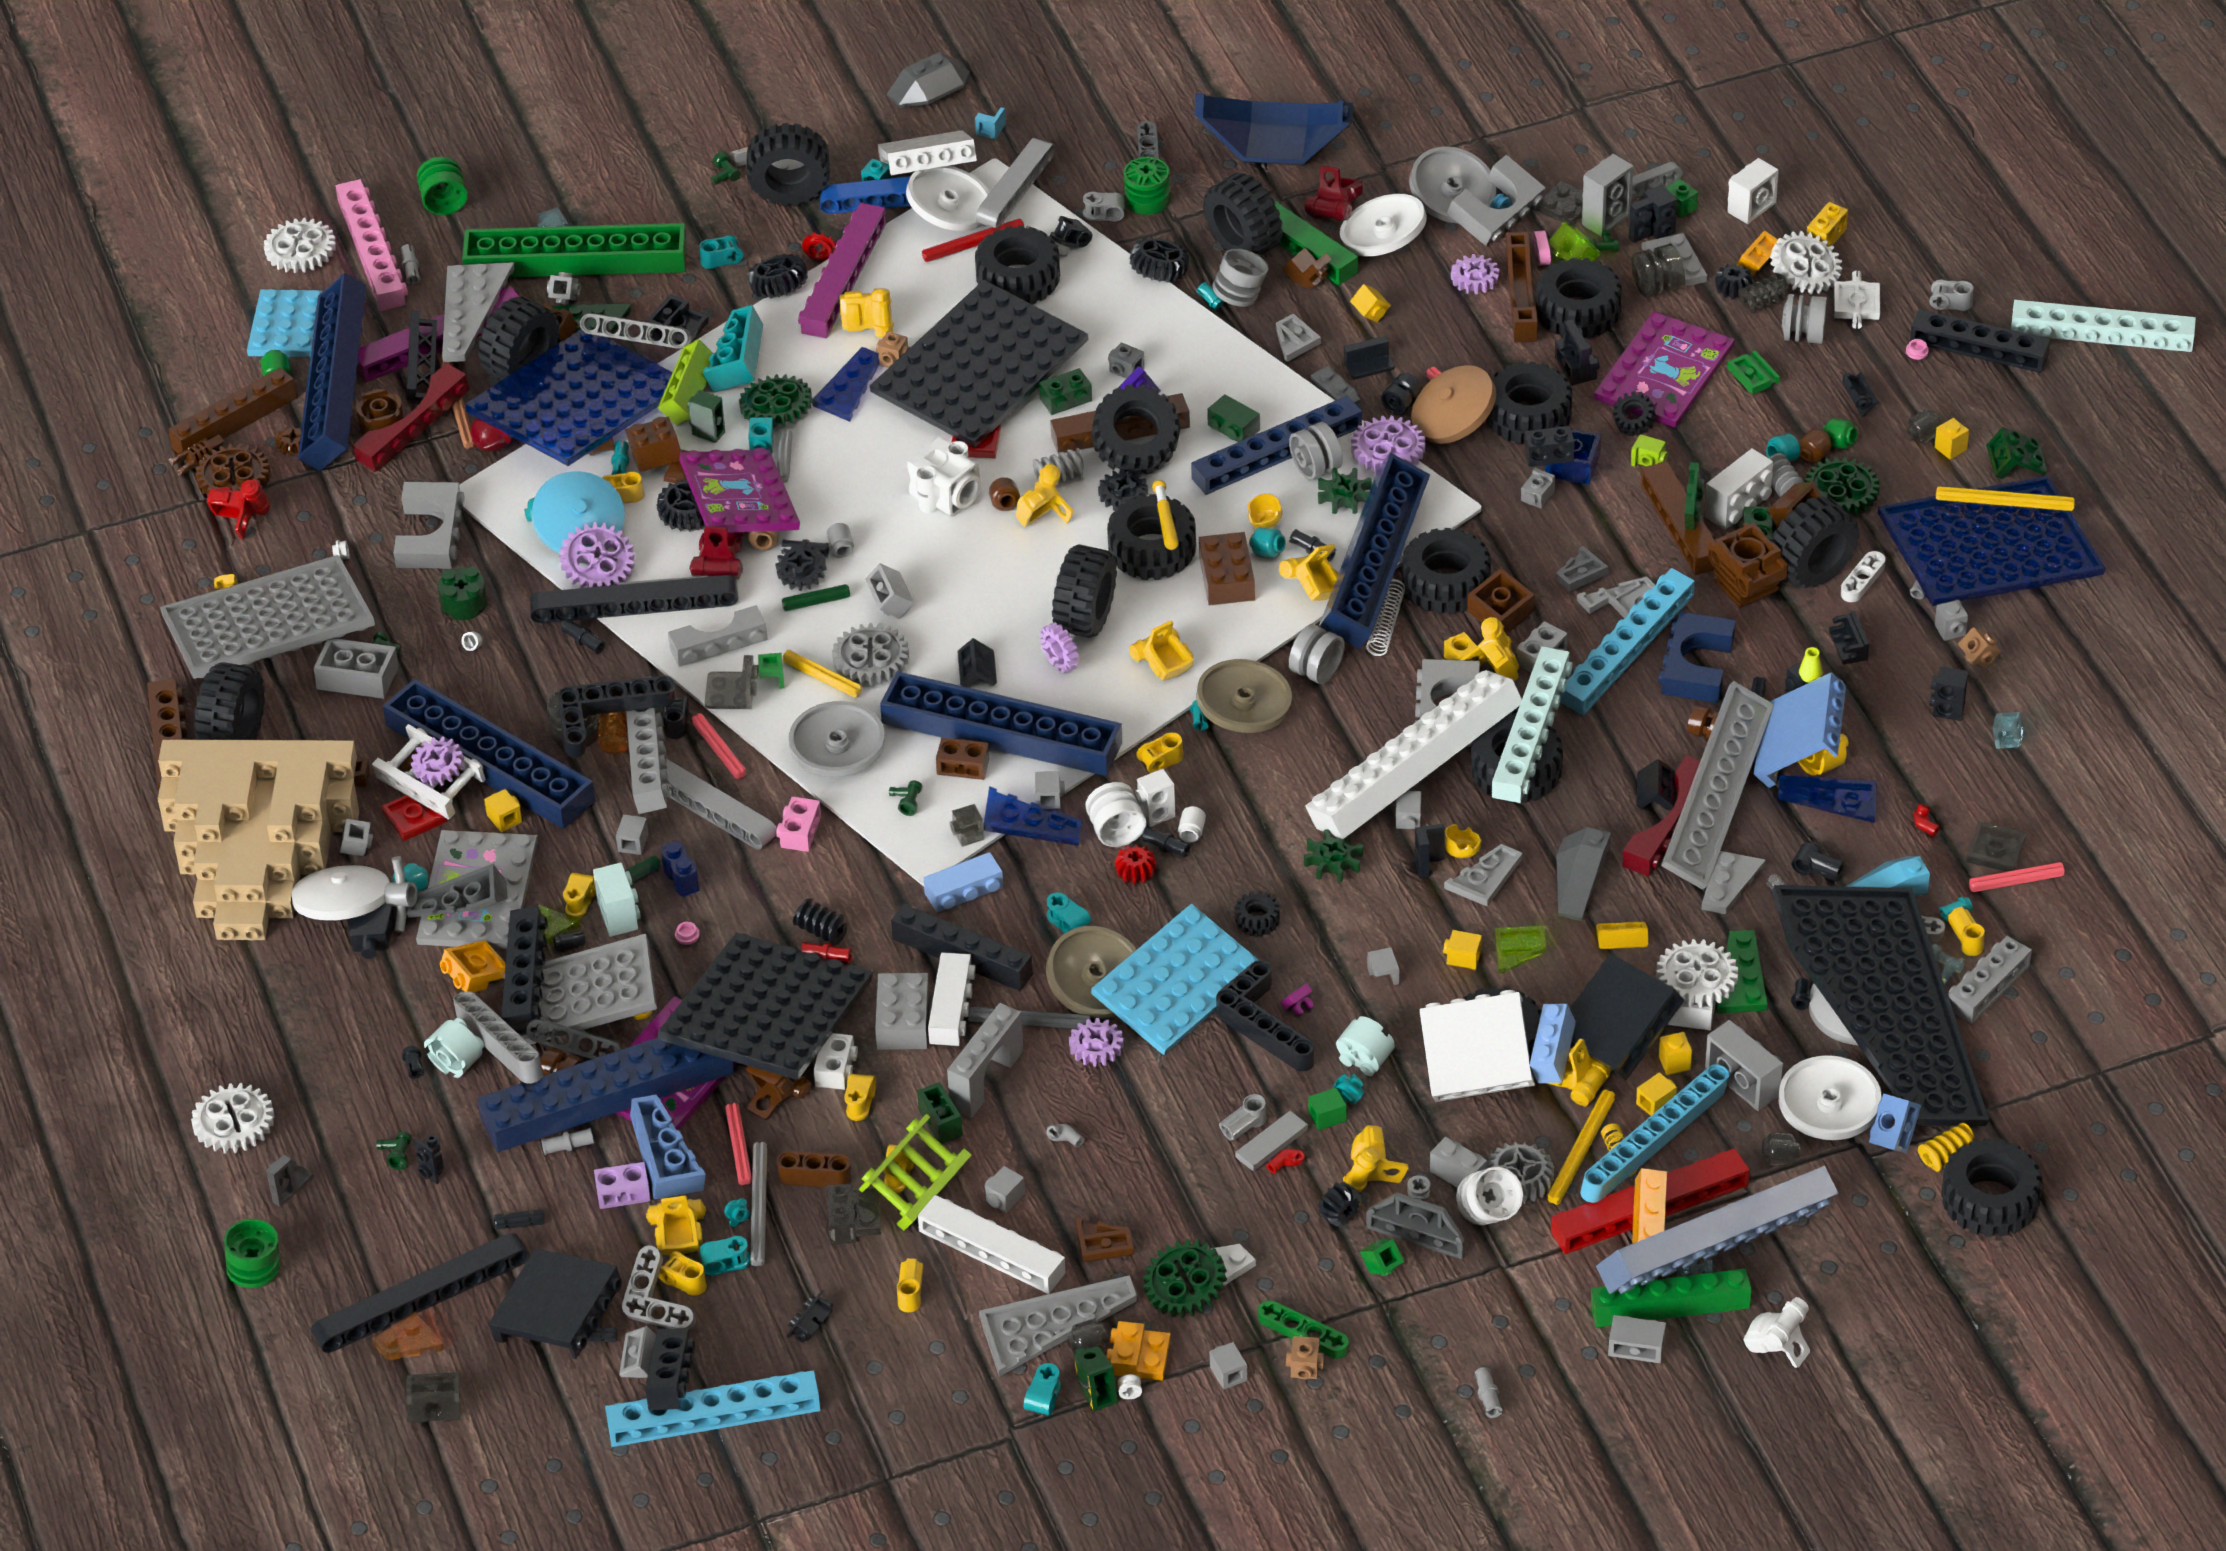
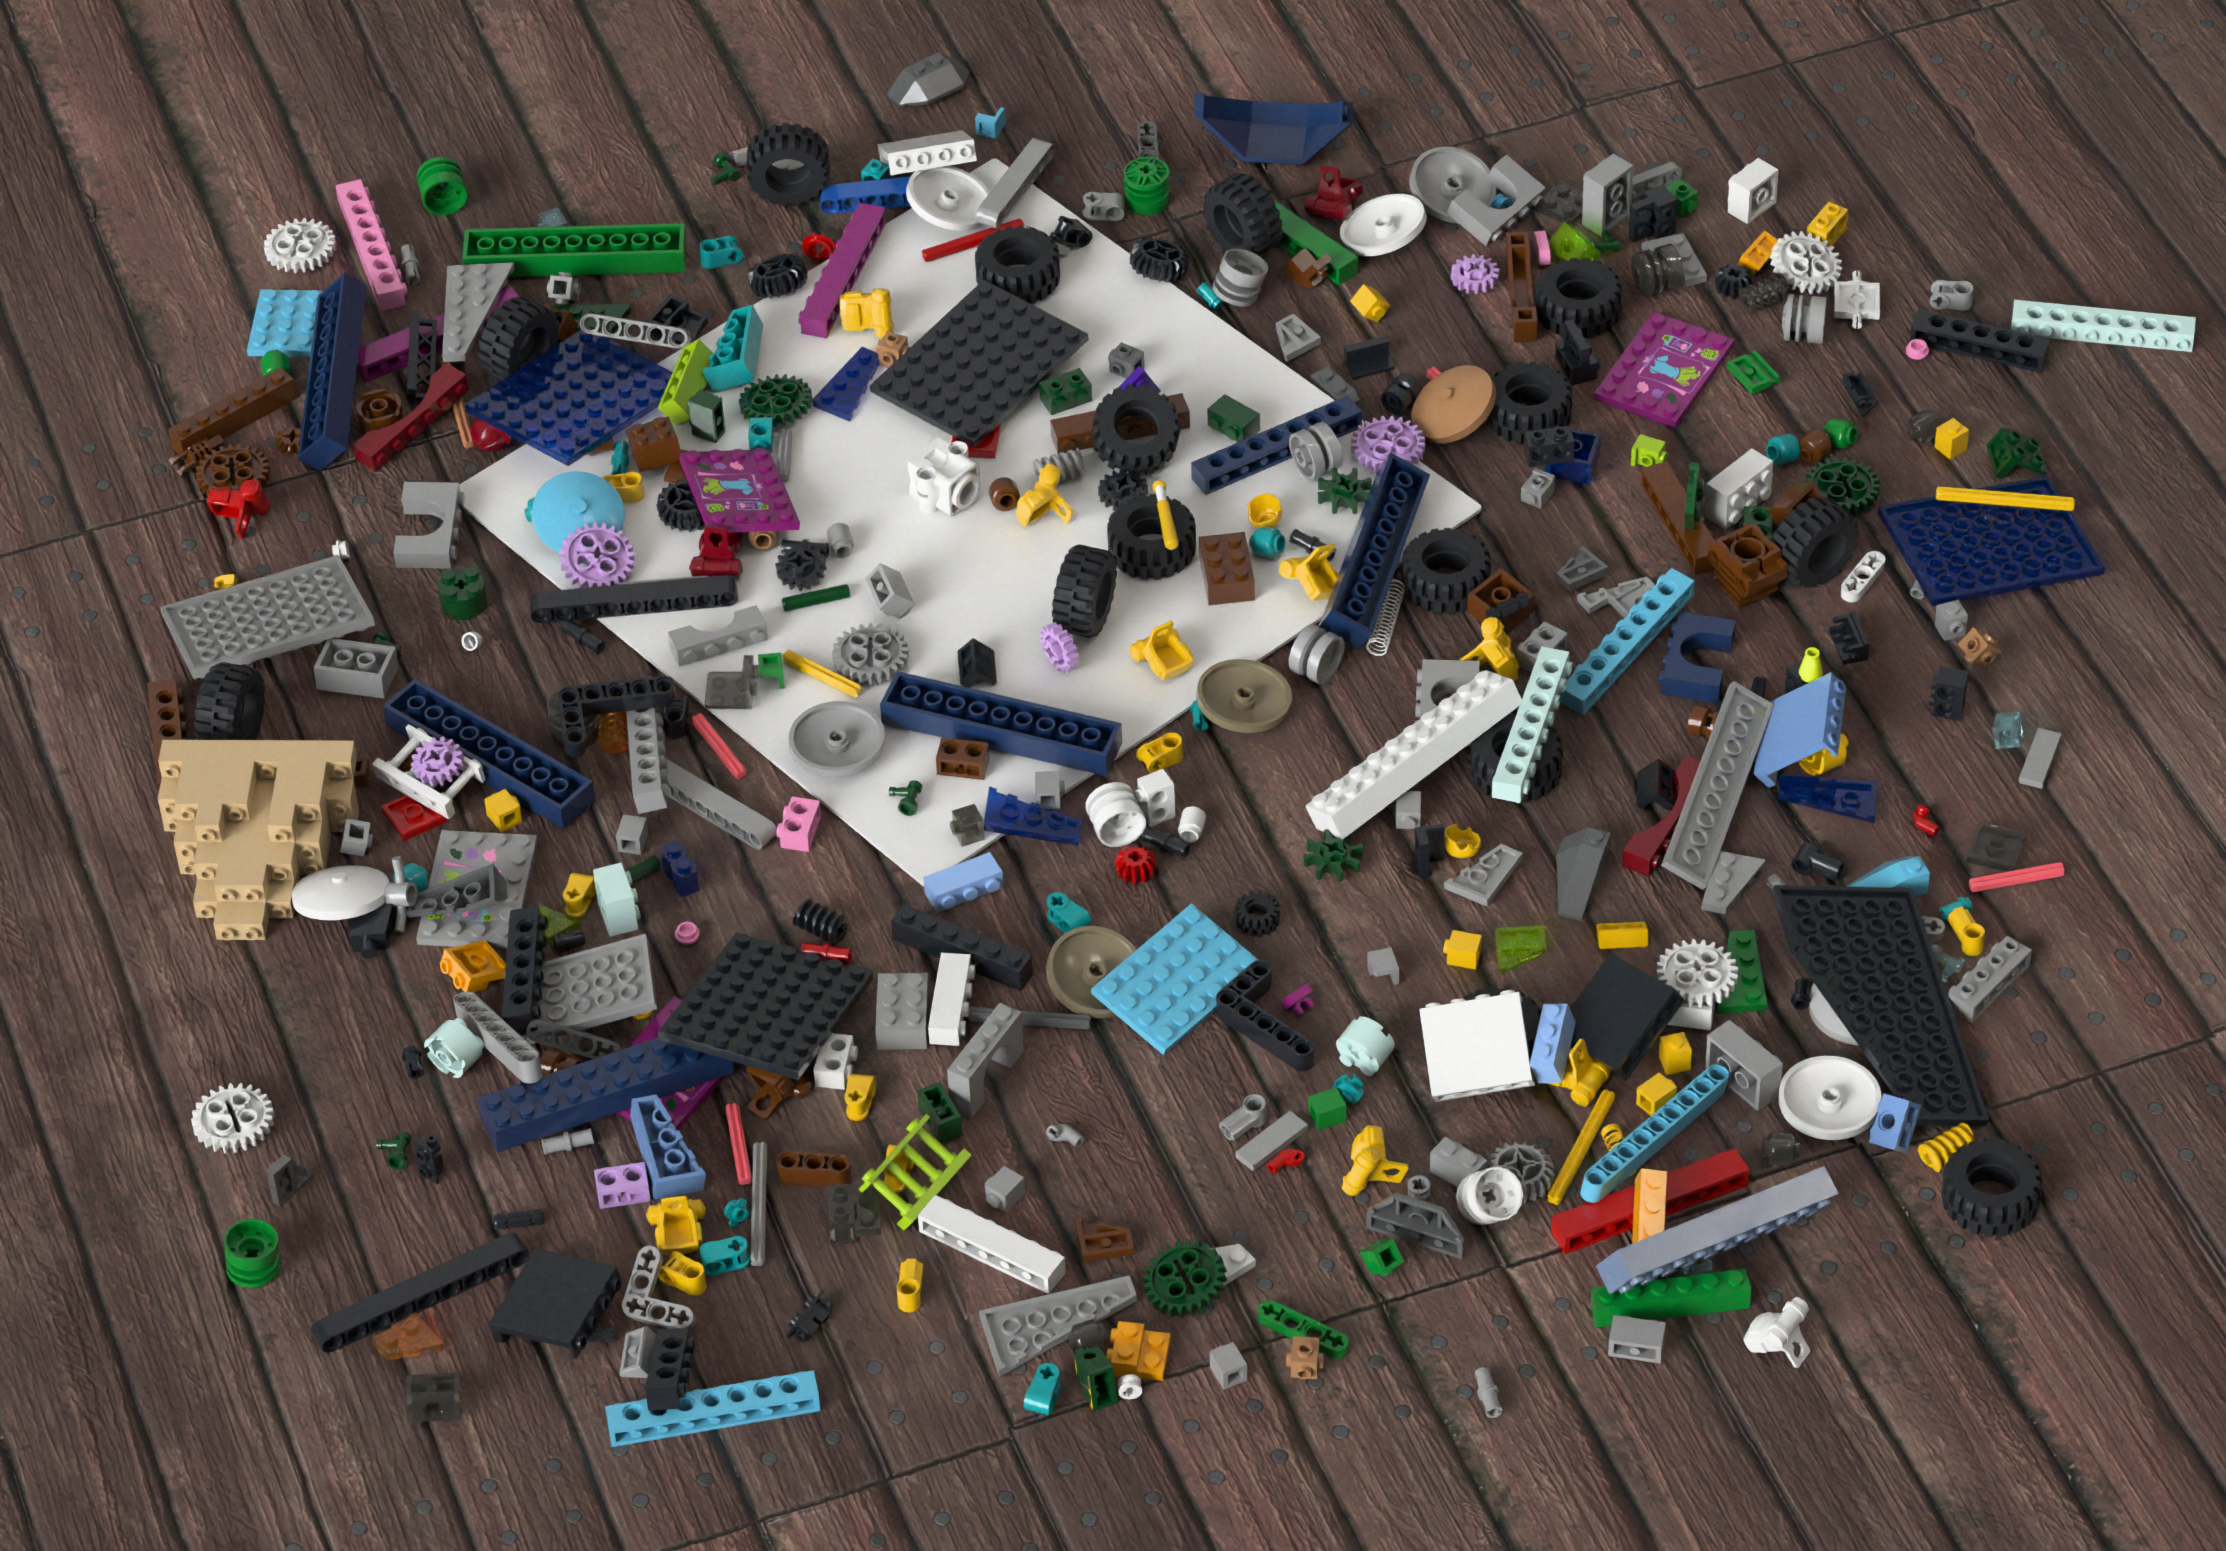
(1095, 1042): lavender gear -> none
(1340, 1204): black gear -> none
(1458, 647): yellow brick -> none
(1508, 606): none -> black axle
(1628, 403): black tyre -> none
(1783, 474): light grey piece -> none
(2040, 758): none -> light grey tile

